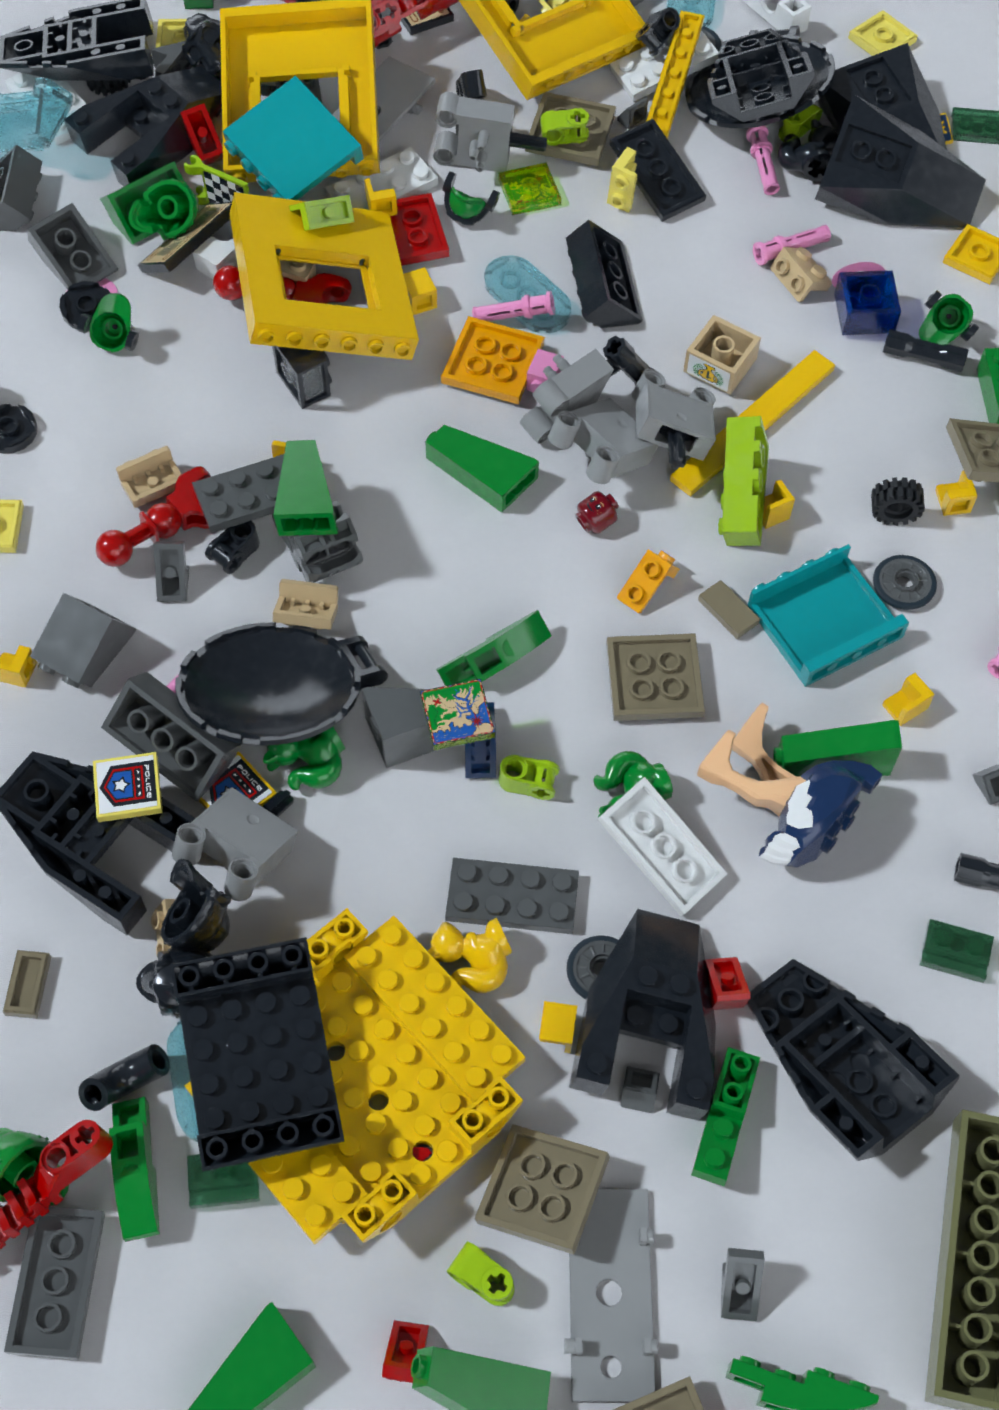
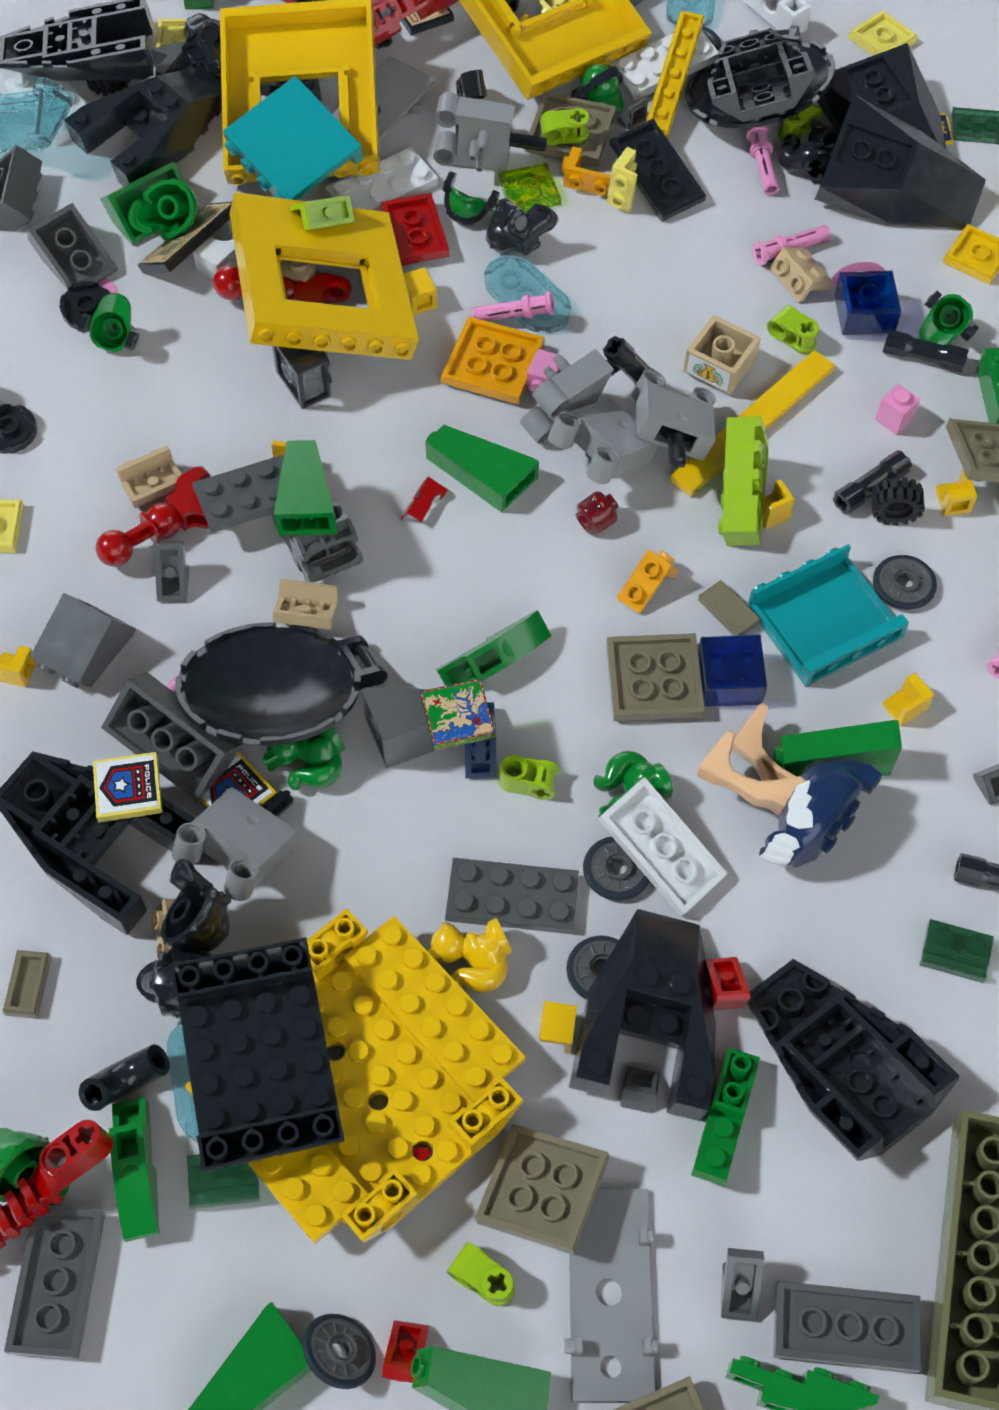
(202, 134): red slope -> none
(217, 184): flag -> none
(231, 548): black piece -> none
(323, 1362): none -> dark grey wheel
(380, 200): yellow panel -> none
(424, 501): none -> red piece
(516, 231): none -> black head
(581, 178): none -> light orange bracket
(601, 86): none -> green cap
(602, 277): black slope -> none
(603, 880): none -> dark grey wheel
(659, 30): black piece -> none
(732, 670): none -> clear blue brick
(791, 327): none -> lime piece
(847, 1326): none -> dark grey plate
(857, 492): none -> black axle
(897, 409): none -> bright pink brick

